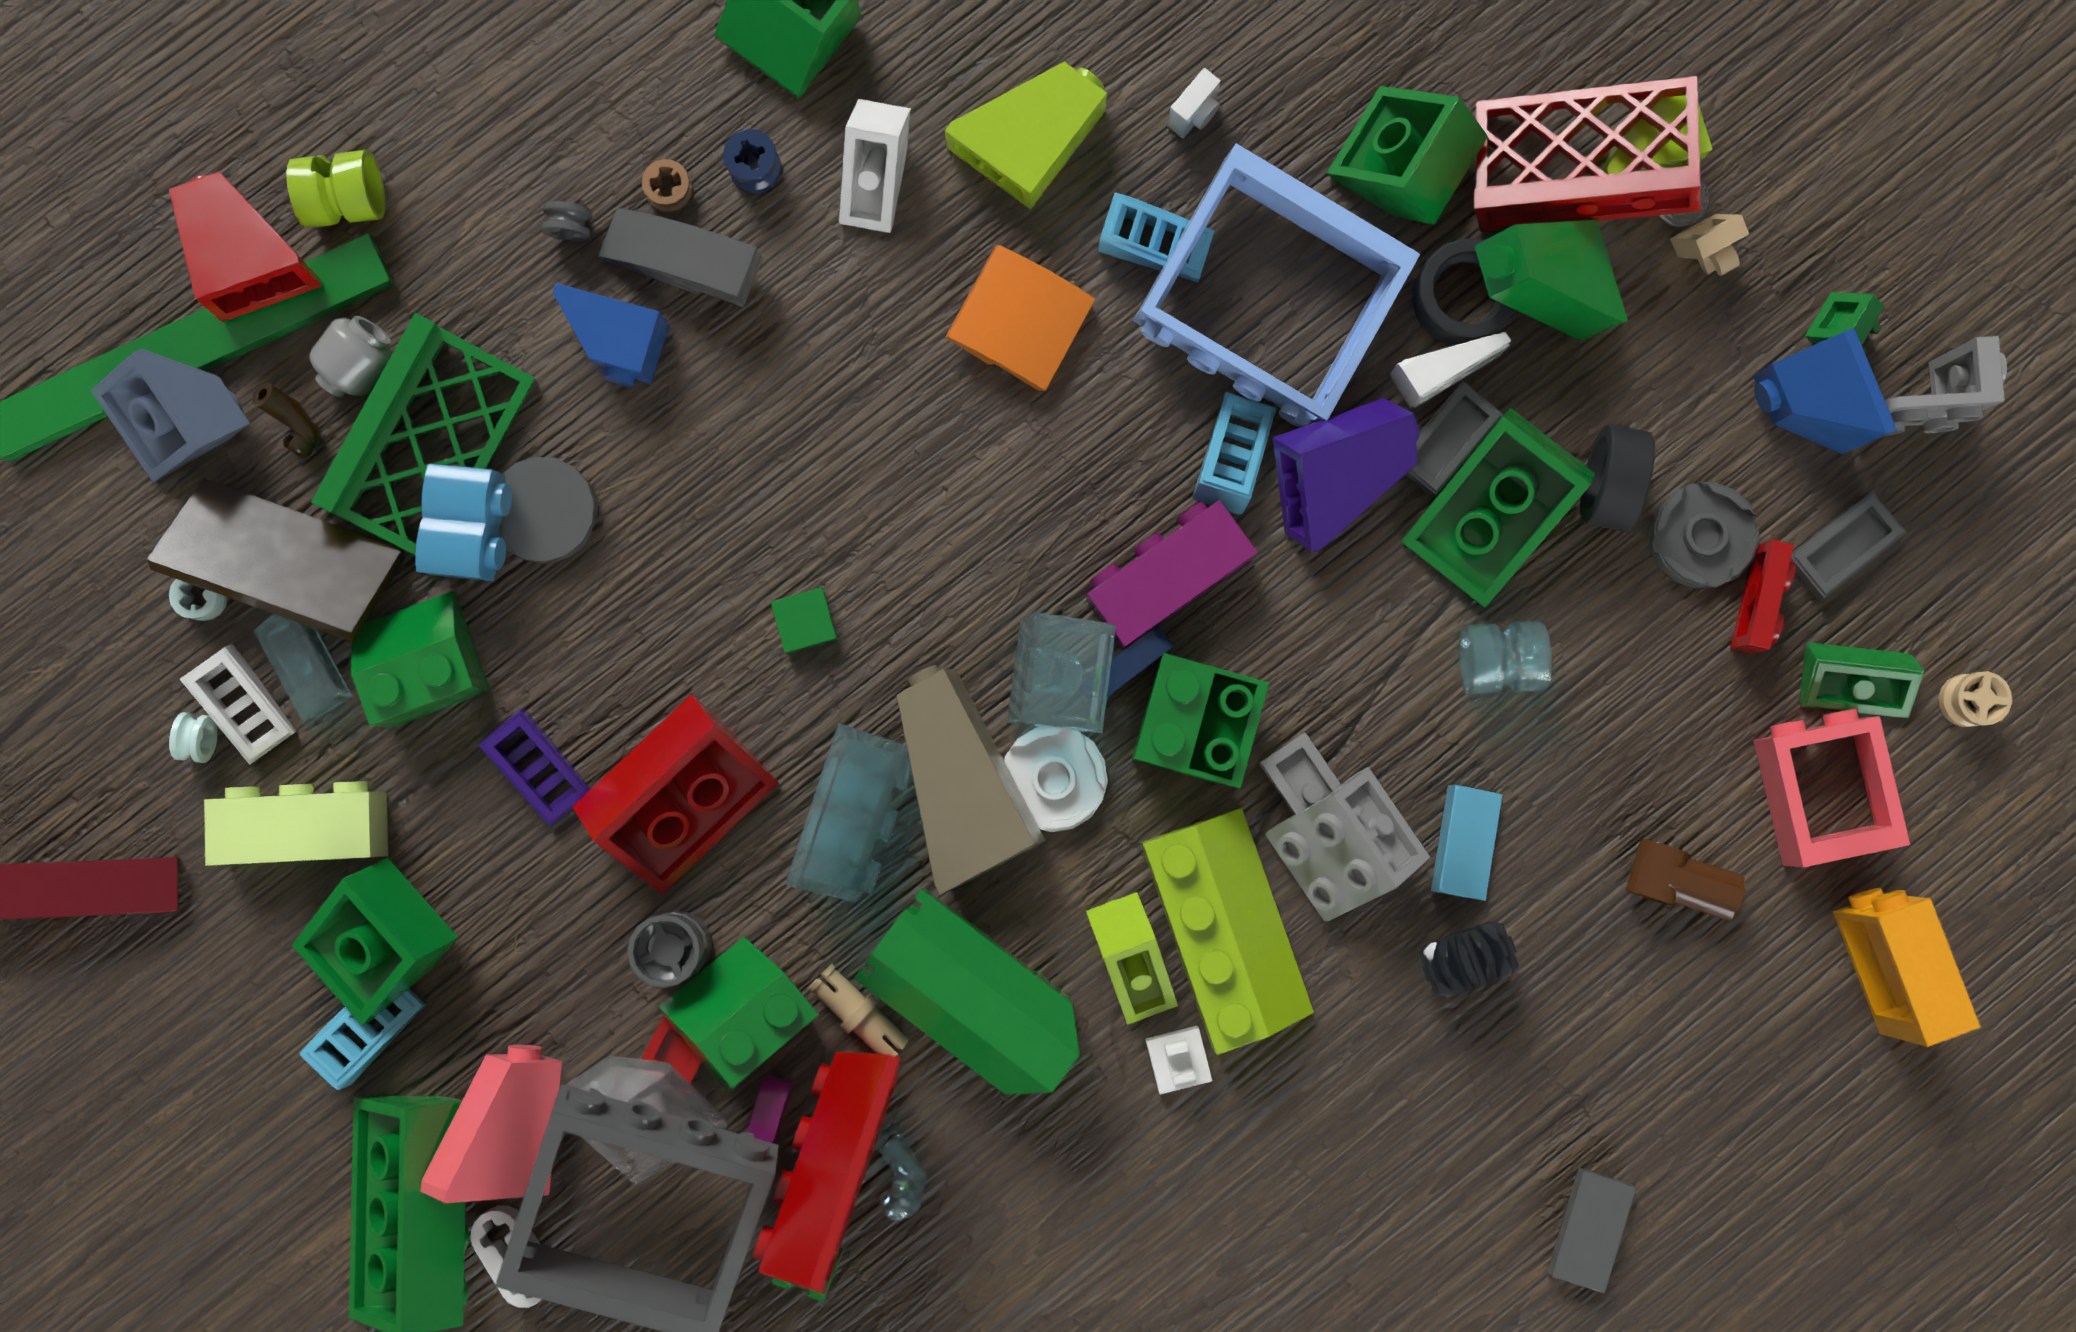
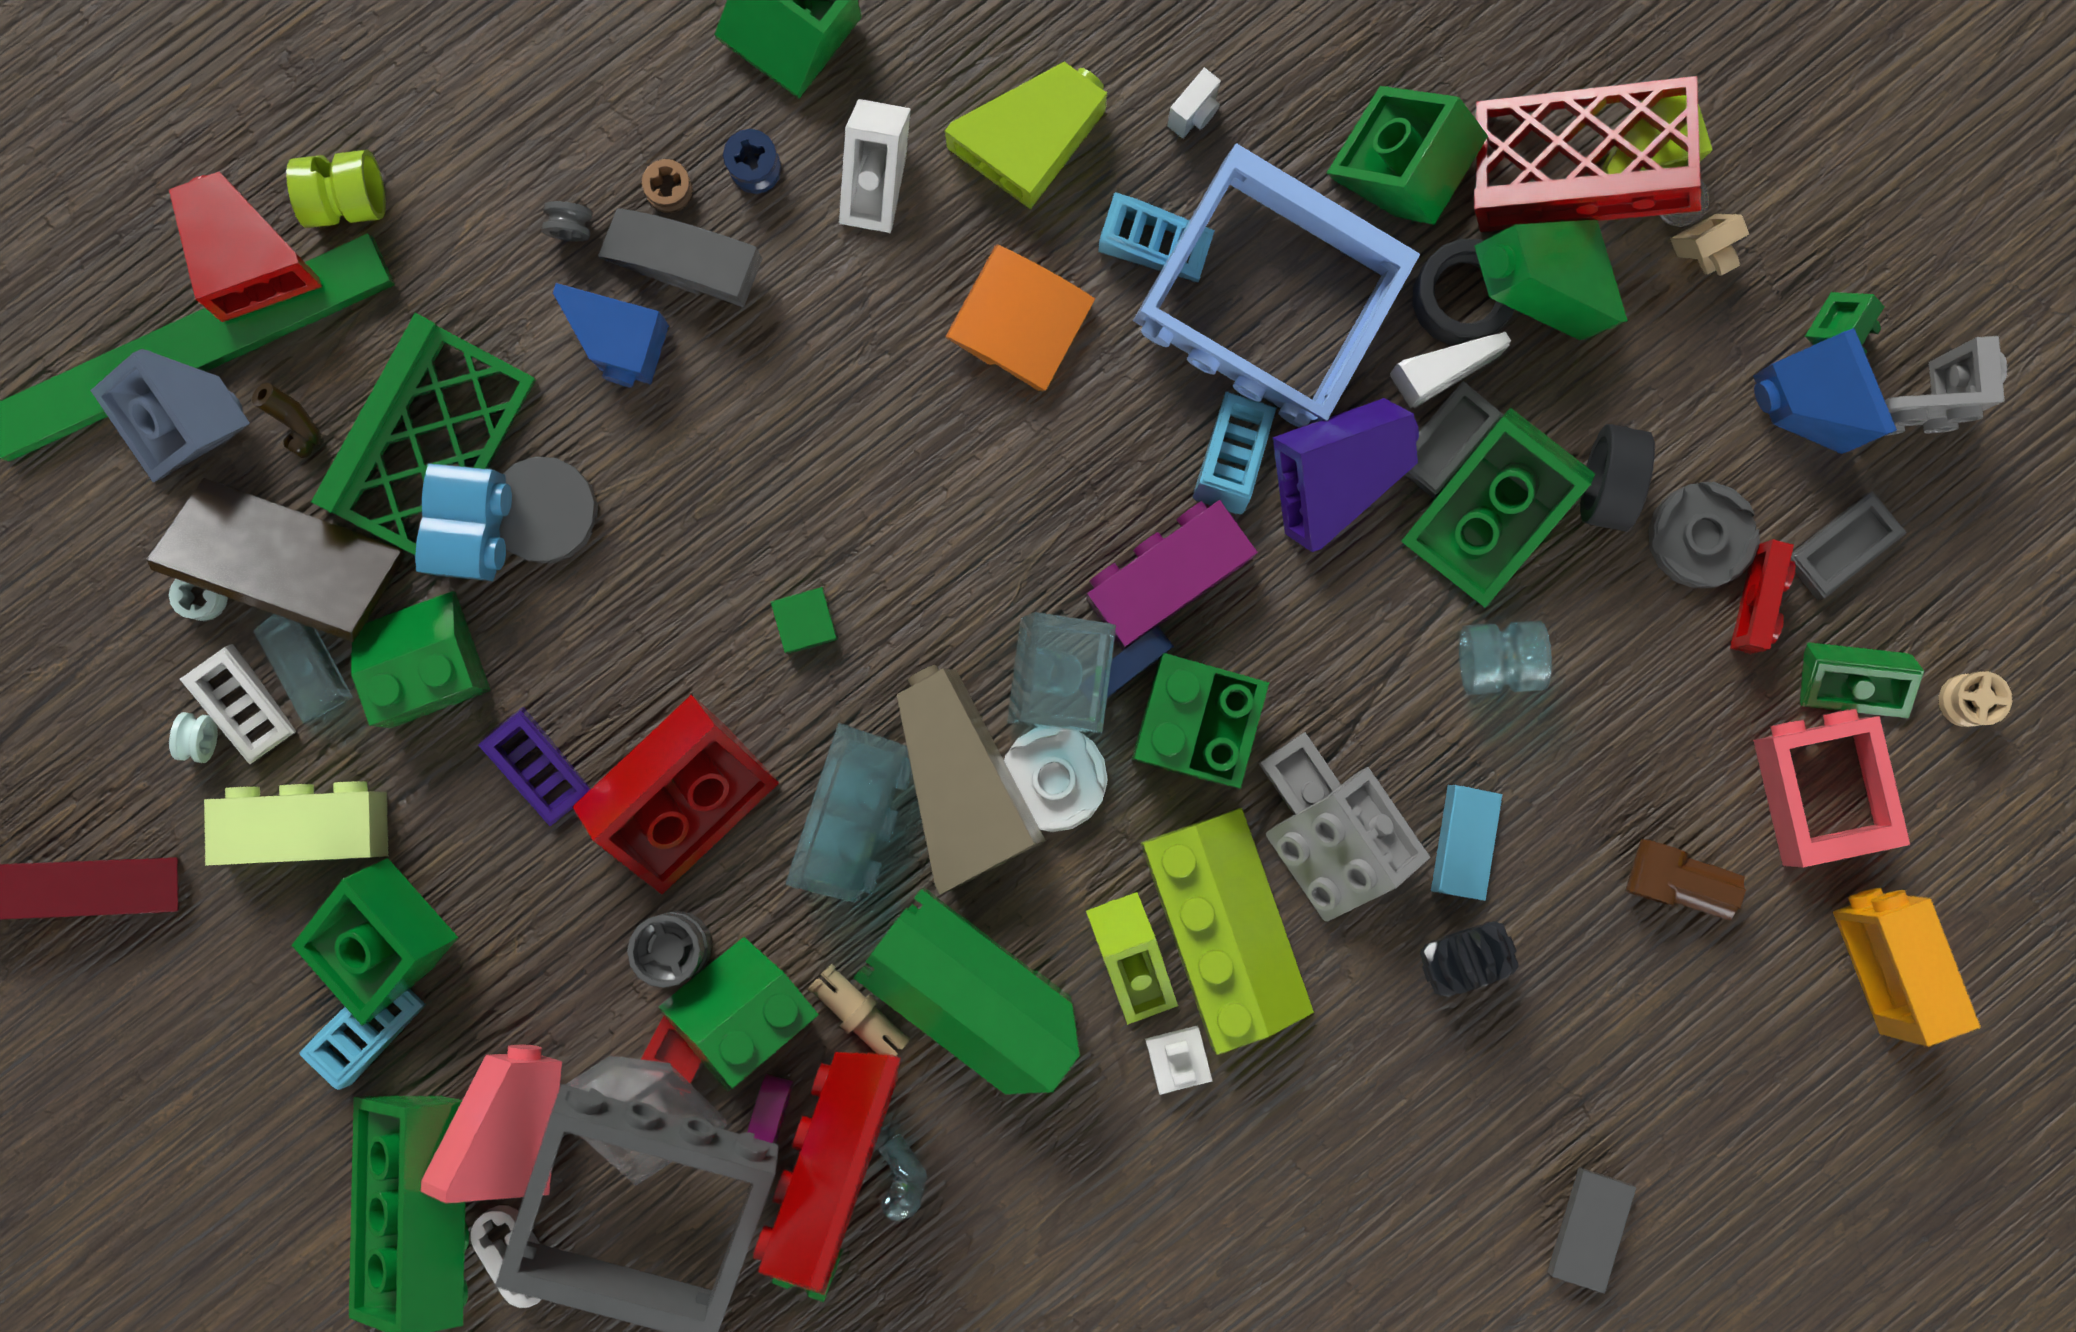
(350, 356): light grey head -> none

